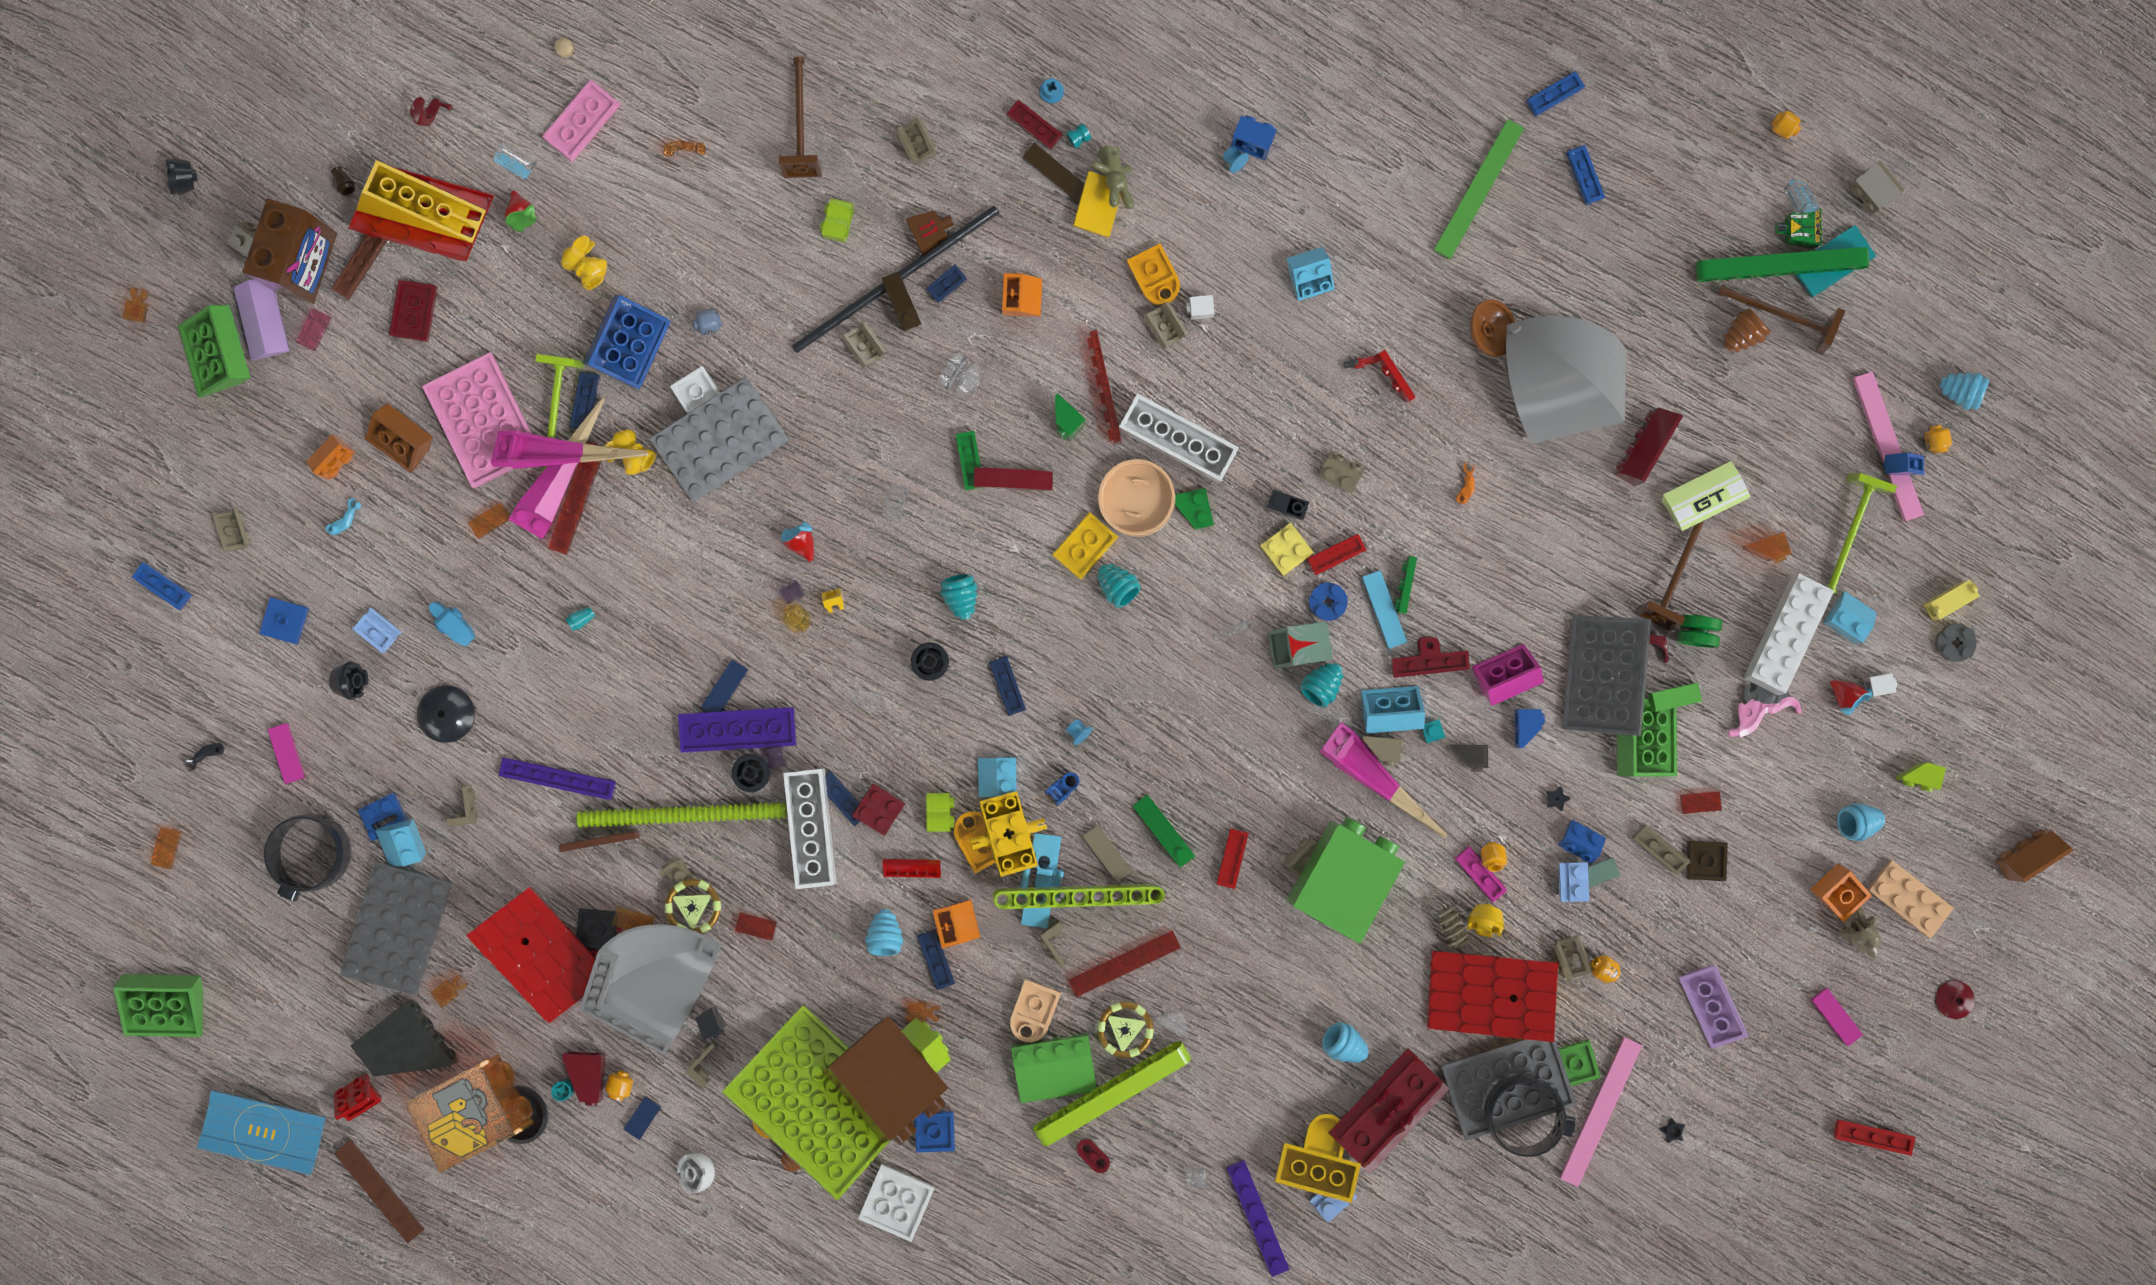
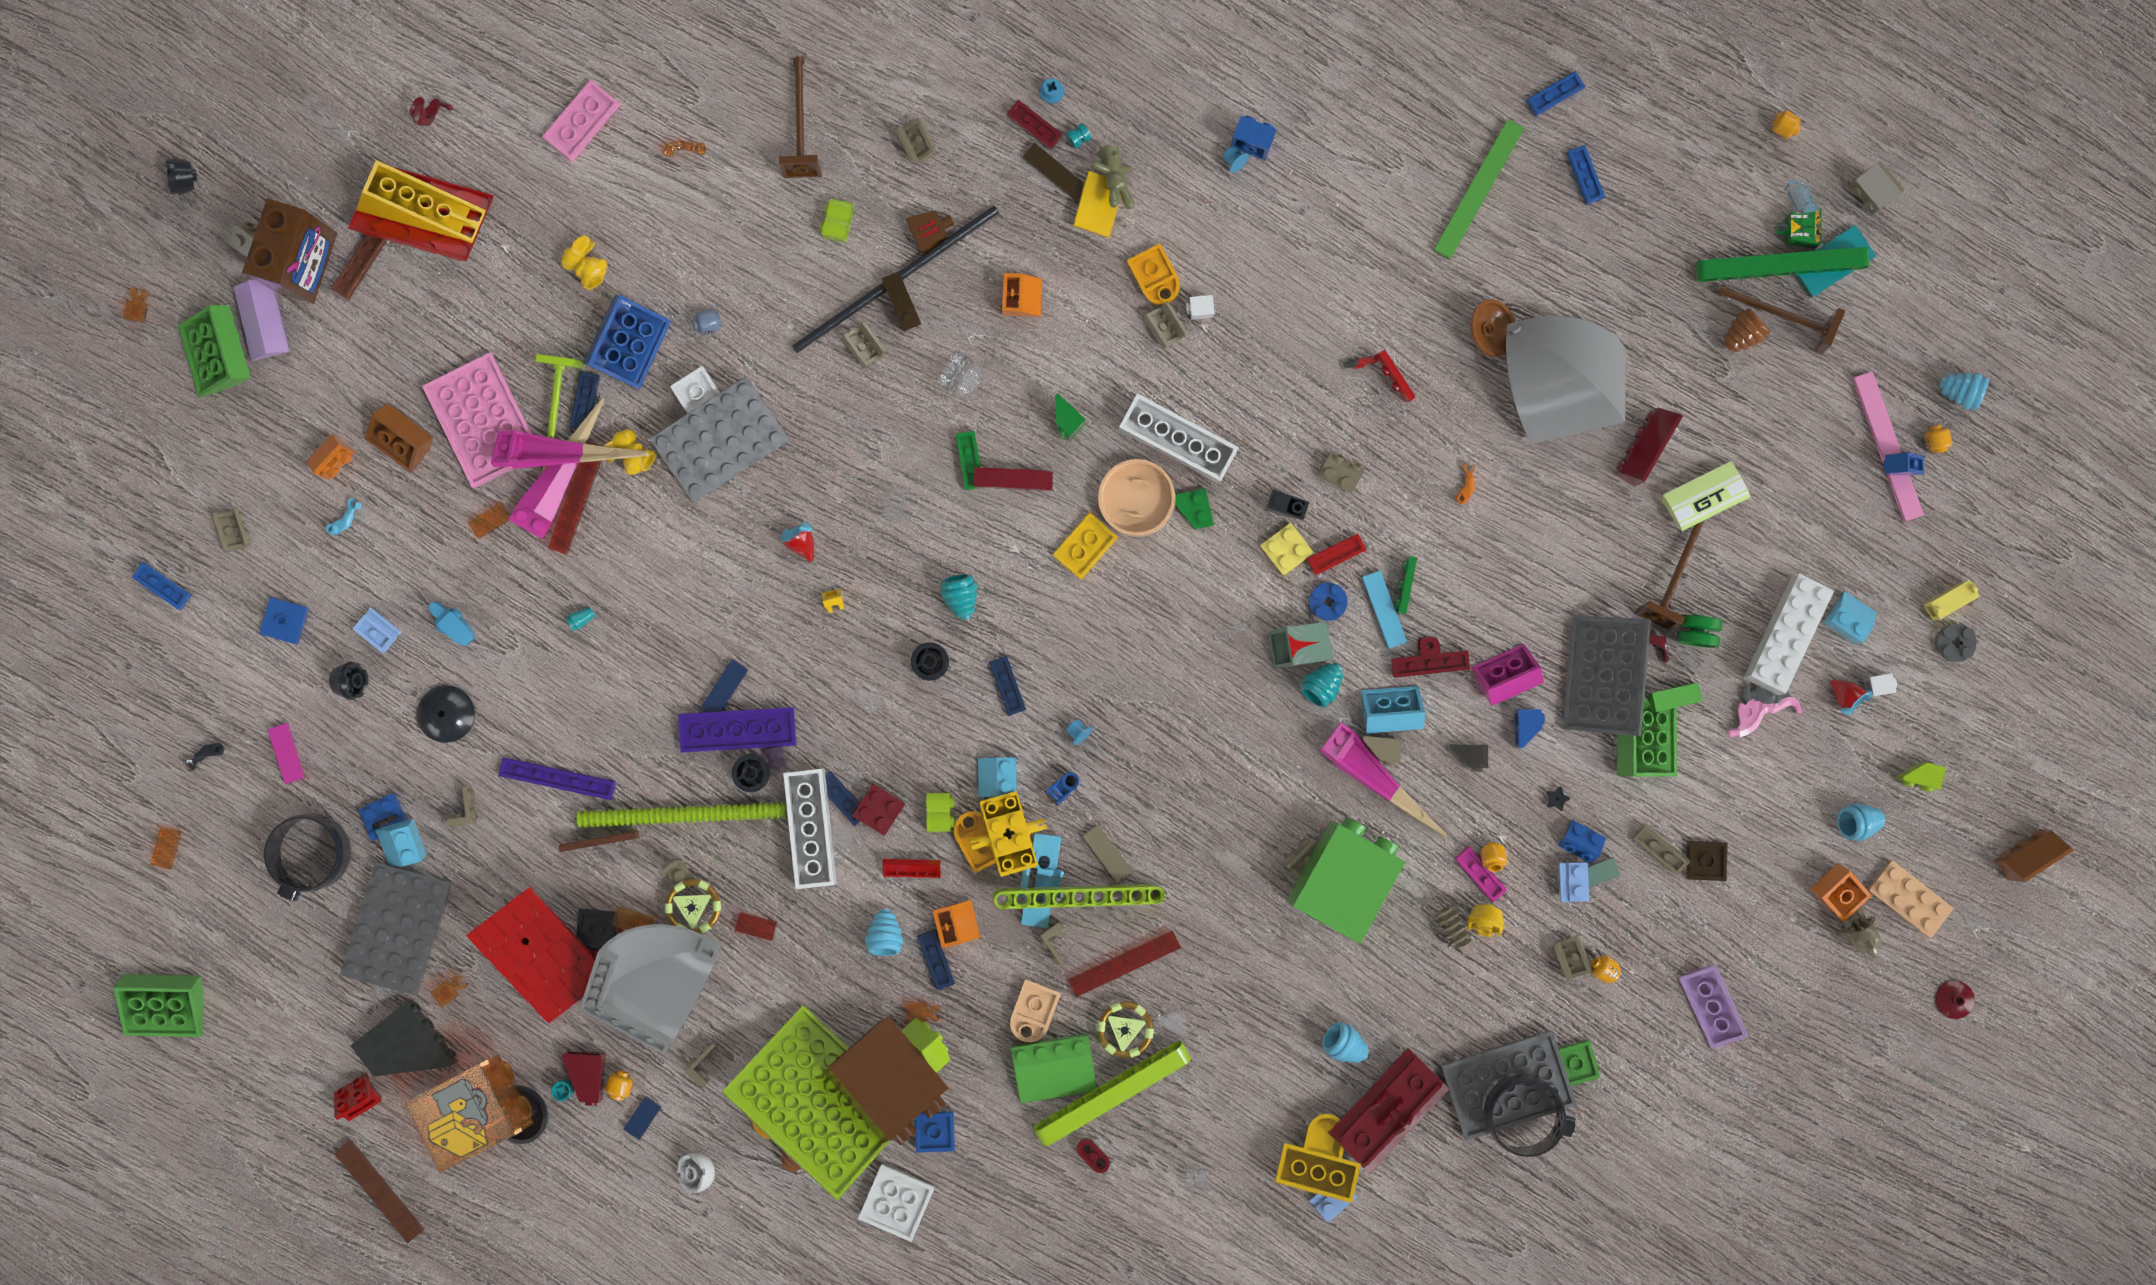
(261, 1132): dark azure hinge -> none
(313, 329): clear pink tile -> none
(342, 181): dark brown cone -> none
(413, 311): dark red tile -> none
(514, 160): clear slope -> none
(519, 212): hat -> none
(564, 47): tan tile -> none
(710, 1023): black slope -> none
(791, 592): clear purple wheel -> none
(796, 618): clear yellow head -> none
(946, 284): dark blue plate -> none
(1105, 396): clear red plate -> none
(1118, 585): teal piece -> none
(1163, 831): green slope -> none
(1232, 858): red plate -> none
(1257, 1218): dark purple plate -> none
(1310, 273): medium azure slope -> none
(1433, 731): teal plate -> none
(1475, 990): red piece -> none
(1600, 1111): bright pink tile -> none
(1677, 1135): black plate -> none
(1700, 802): clear red tile -> none
(1770, 548): clear orange slope -> none
(1836, 1017): dark pink tile -> none
(1869, 485): lime tile -> none
(1874, 1137): red plate -> none

